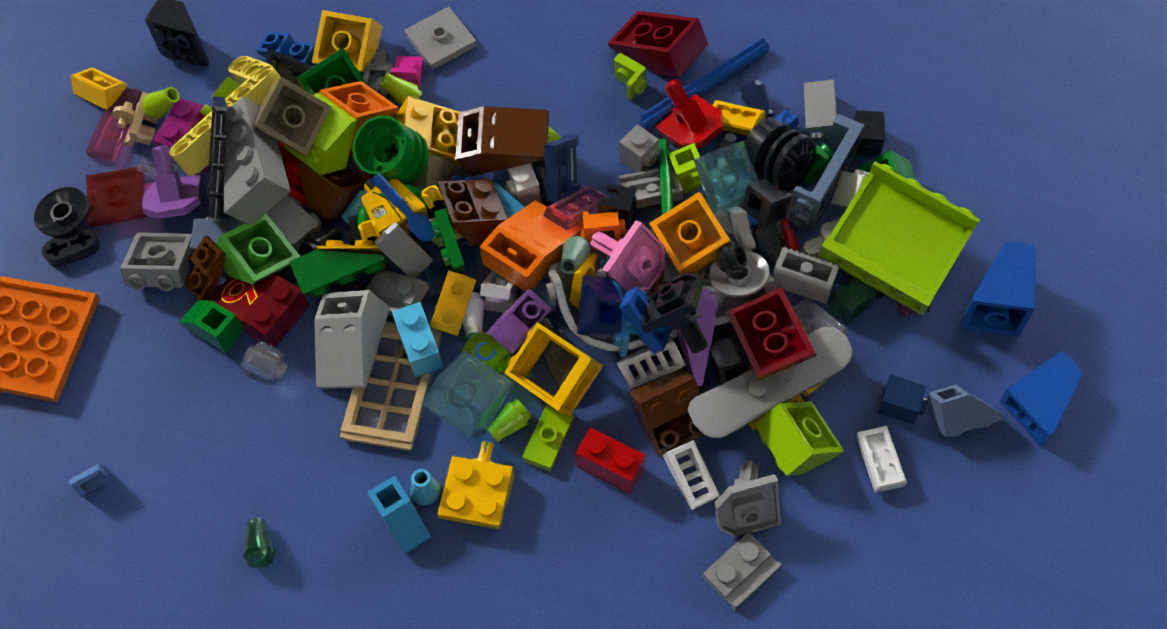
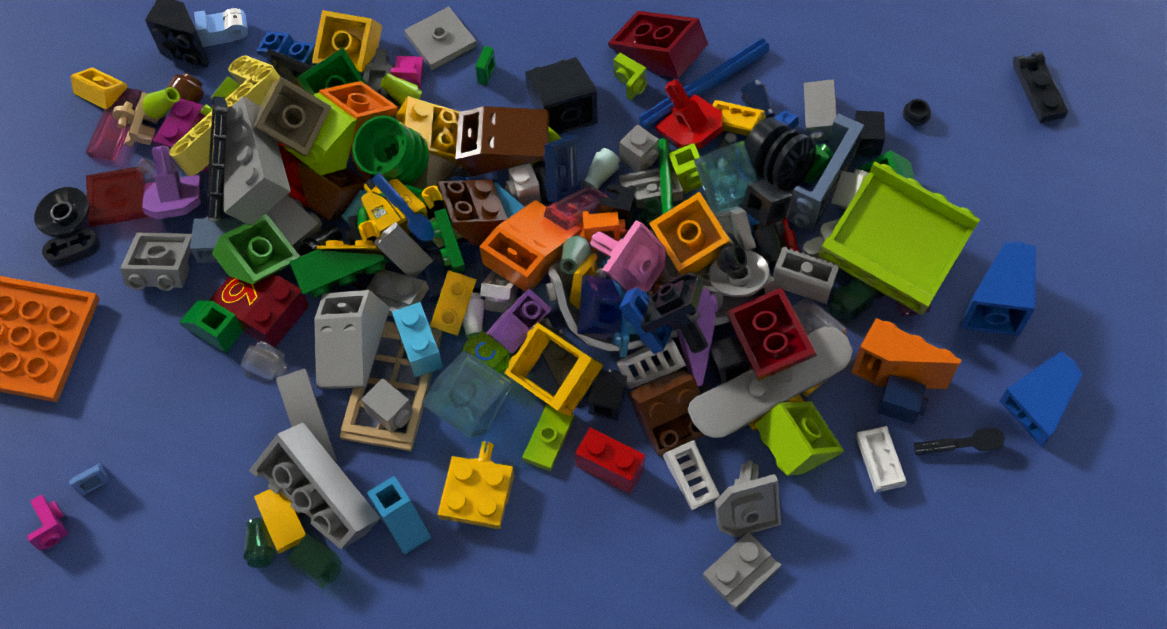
(52, 529): none -> dark pink bracket
(188, 87): none -> reddish brown head
(208, 268): reddish brown slope -> none
(221, 27): none -> light blue leg
(280, 520): none -> yellow slope
(303, 406): none -> light grey slope
(315, 486): none -> light grey wedge
(315, 561): none -> clear green brick
(387, 406): none -> light grey brick
(424, 487): medium azure cone -> none
(485, 65): none -> green tile
(511, 419): lime cone -> none
(565, 93): none -> black slope
(602, 167): none -> light aqua cone
(607, 394): none -> black brick
(650, 211): none -> clear green cone
(907, 356): none -> orange slope
(917, 112): none -> black plate
(958, 411): sand blue slope -> none
(982, 440): none -> black piece
(1040, 87): none -> black plate

